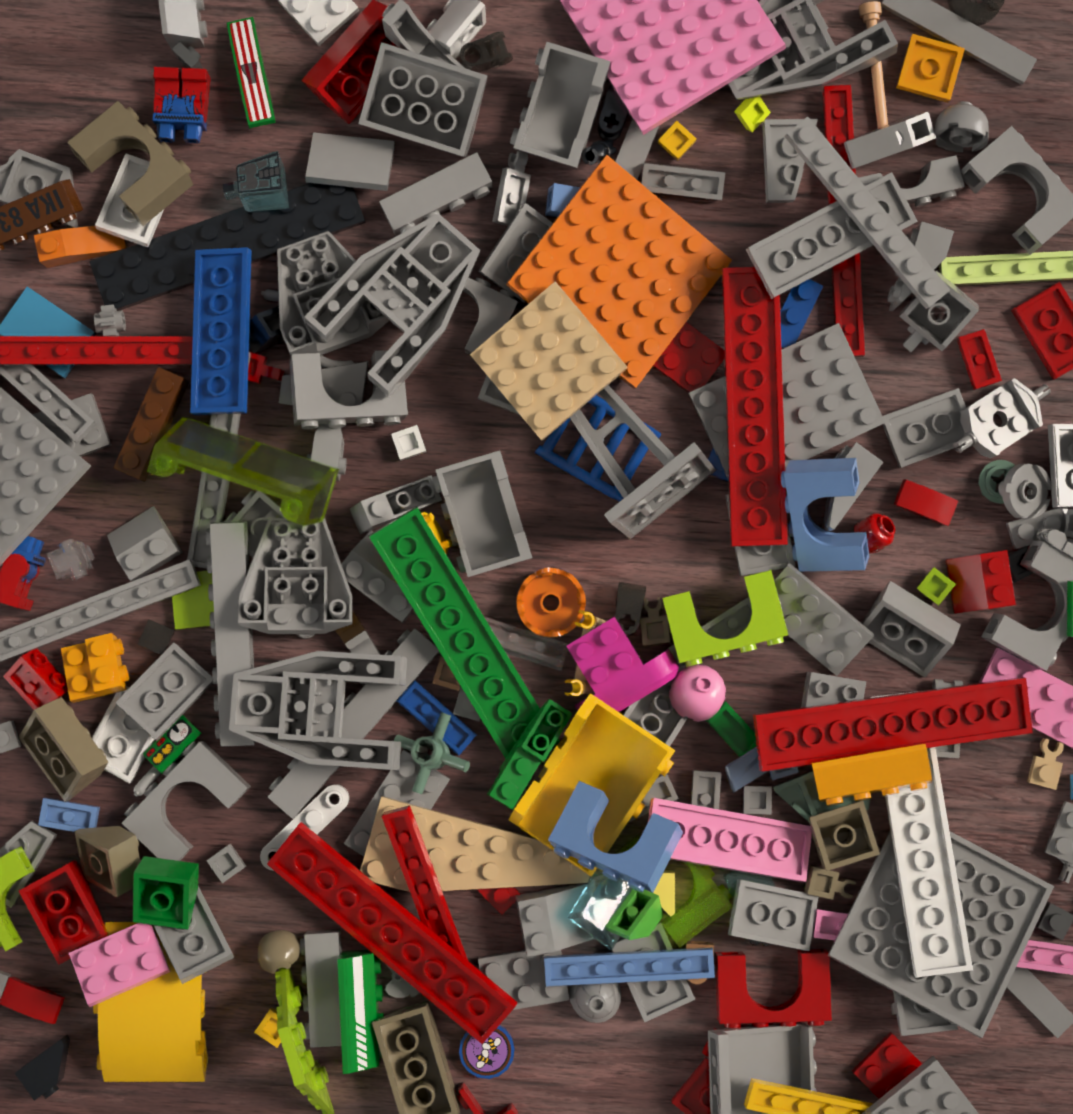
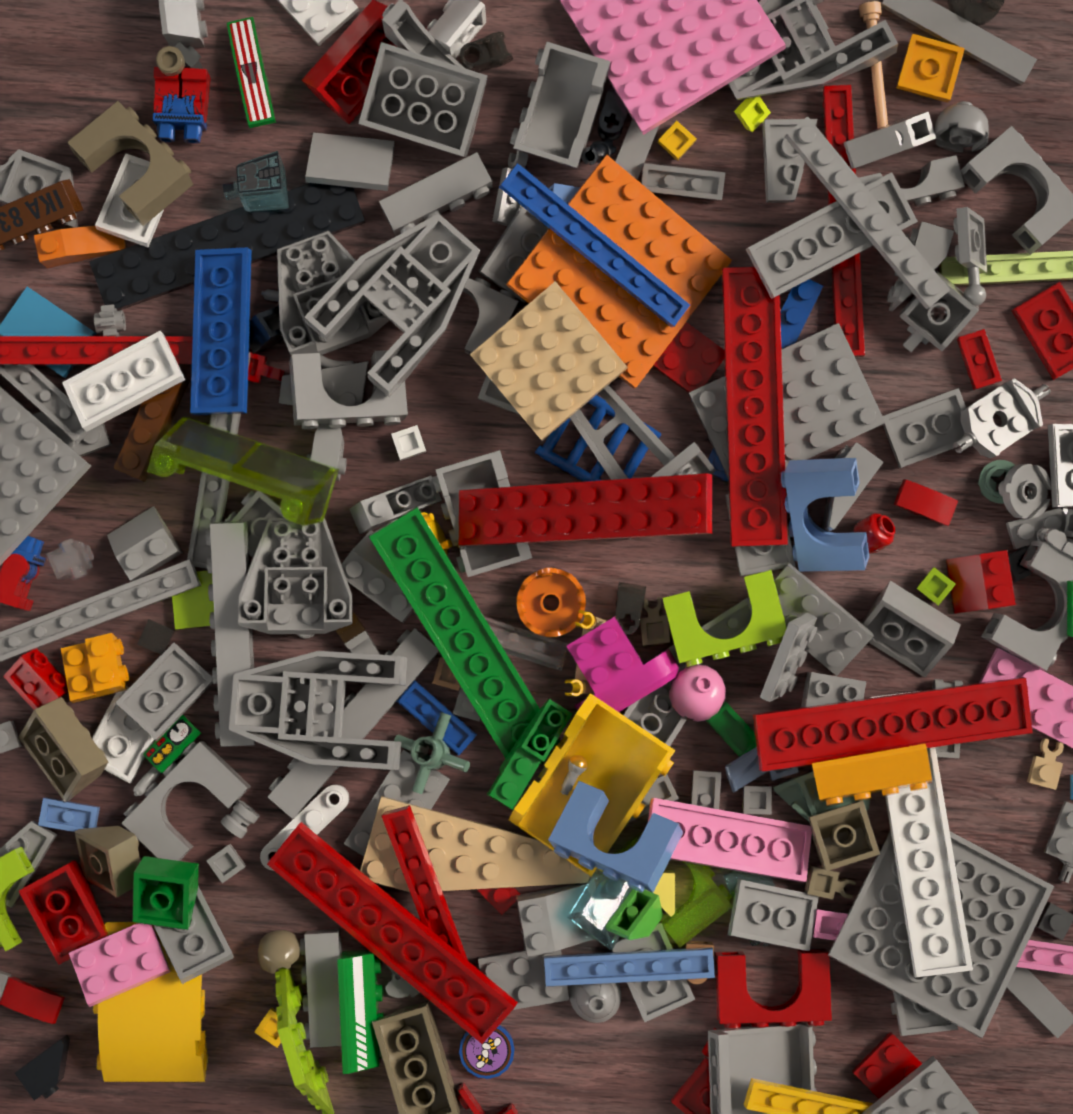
(123, 381): none -> white plate
(170, 61): none -> dark tan tile
(240, 818): none -> light grey wheel
(576, 765): none -> light grey piece
(587, 510): none -> red plate
(594, 245): none -> blue plate
(789, 657): none -> light grey plate
(971, 251): none -> light grey plate

